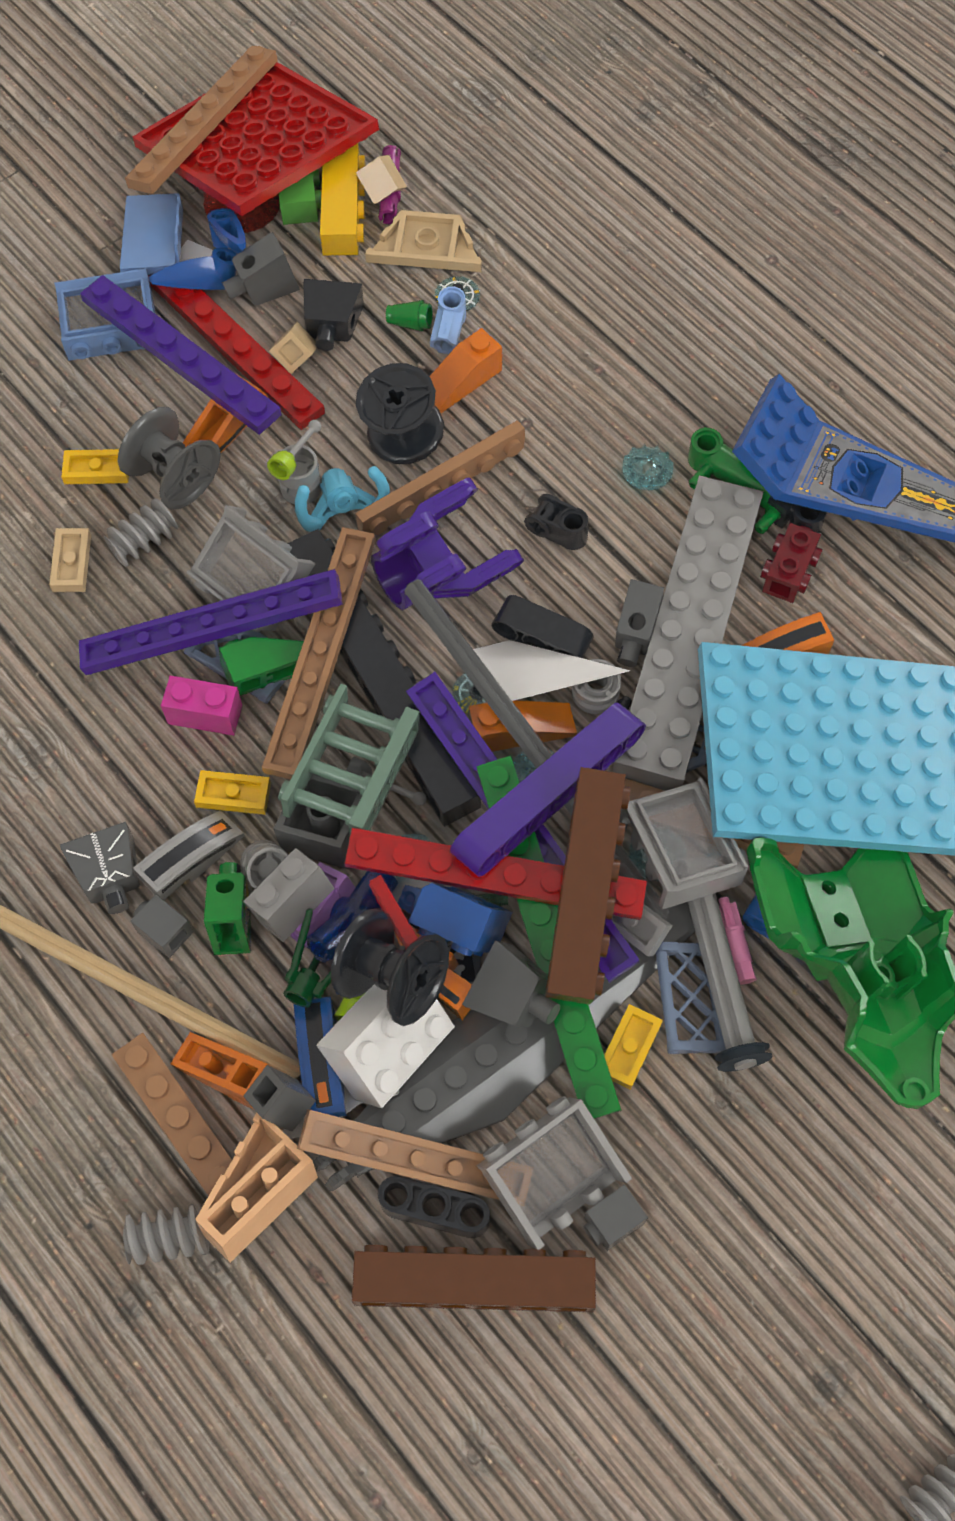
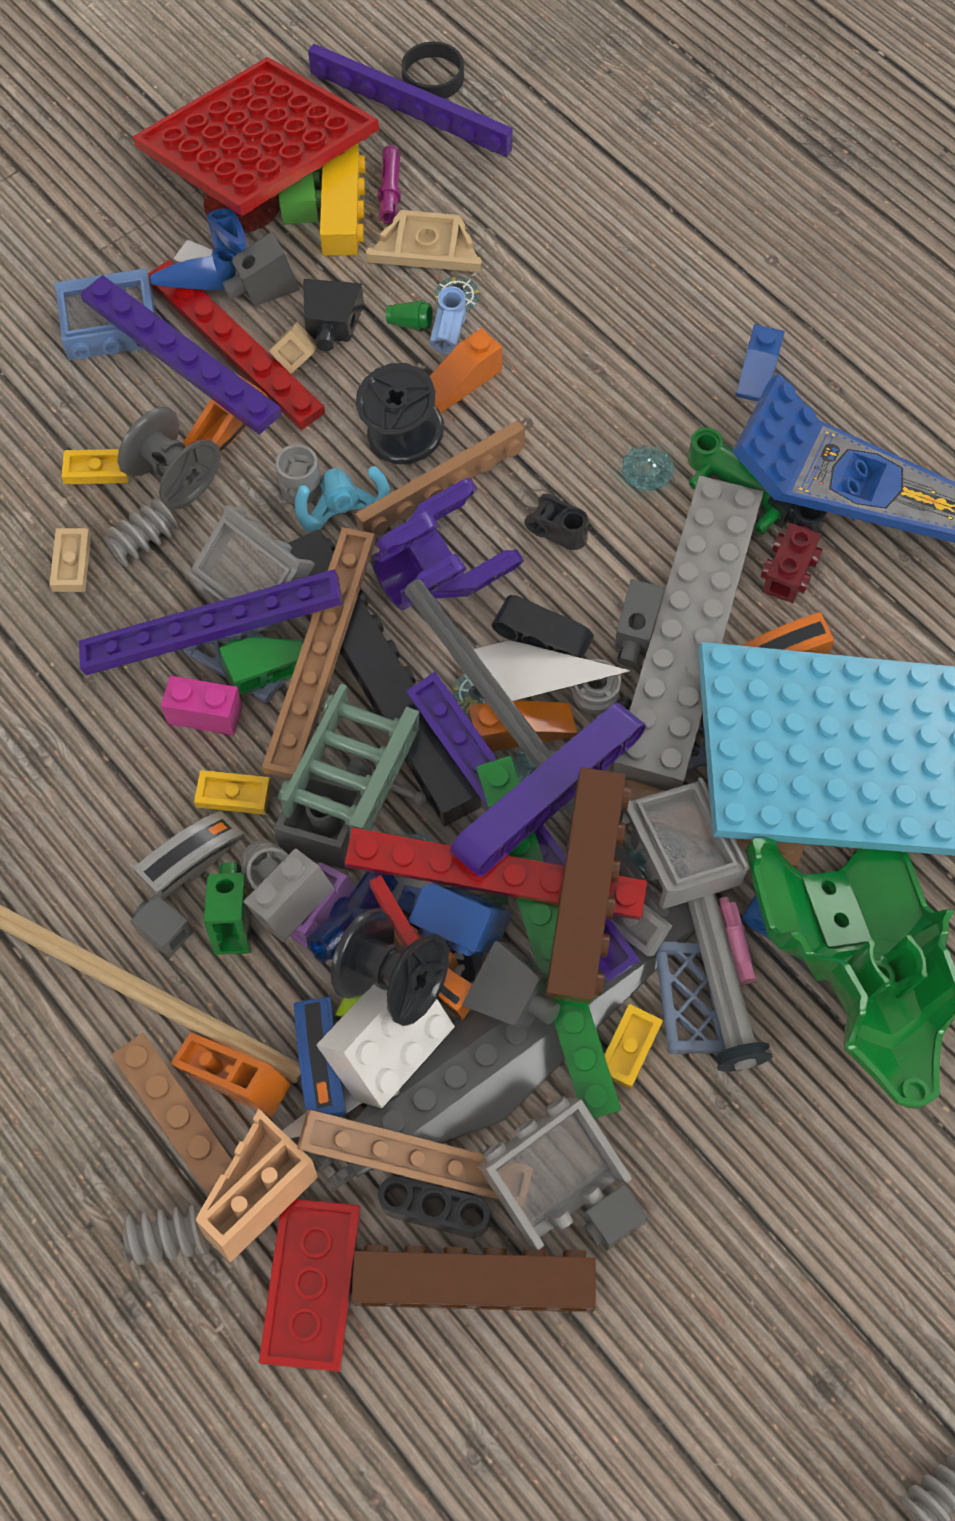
(105, 865): dark grey torso -> none
(151, 232): medium blue piece -> none
(201, 120): medium nougat plate -> none
(279, 1098): dark grey brick -> none
(283, 463): lime hinge -> none
(304, 984): dark green plant -> none
(310, 1286): none -> red plate
(381, 178): tan panel -> none
(411, 100): none -> dark purple plate
(440, 50): none -> black tyre
(759, 361): none -> slope

